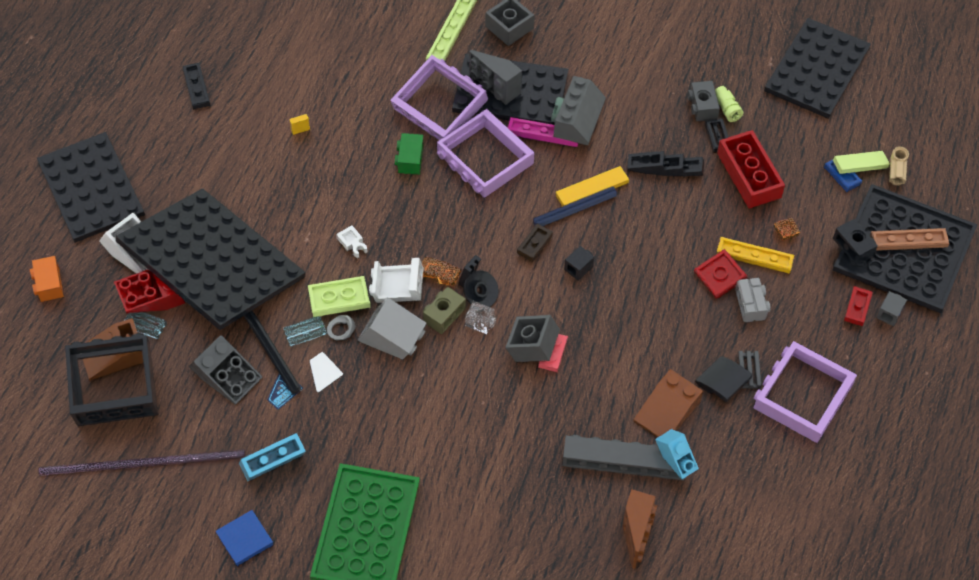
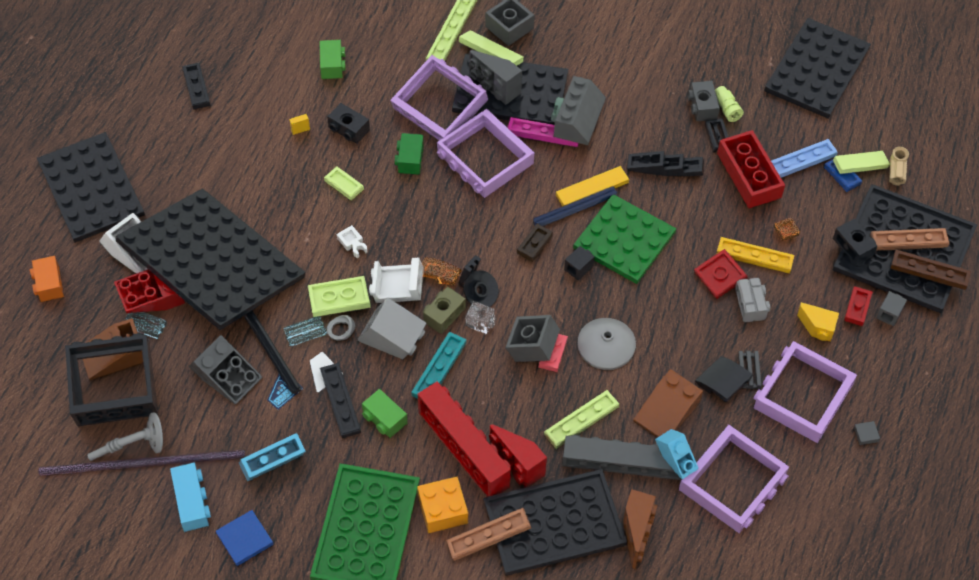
(151, 433): none -> light grey dish
(190, 496): none -> medium azure brick
(331, 59): none -> bright green brick
(340, 400): none -> black tile
(344, 183): none -> yellowish green tile
(348, 123): none -> black brick
(384, 413): none -> bright green brick
(441, 362): none -> teal plate
(442, 504): none -> light orange brick
(464, 440): none -> red brick
(488, 534): none -> nougat tile
(489, 47): none -> yellowish green tile
(523, 455): none -> red slope
(566, 520): none -> black plate
(581, 418): none -> yellowish green tile
(606, 352): none -> light grey dish
(625, 238): none -> green plate
(715, 507): none -> lavender window
(804, 158): none -> light blue plate
(818, 321): none -> yellow slope
(866, 433): none -> dark grey tile
(930, 269): none -> reddish brown plate

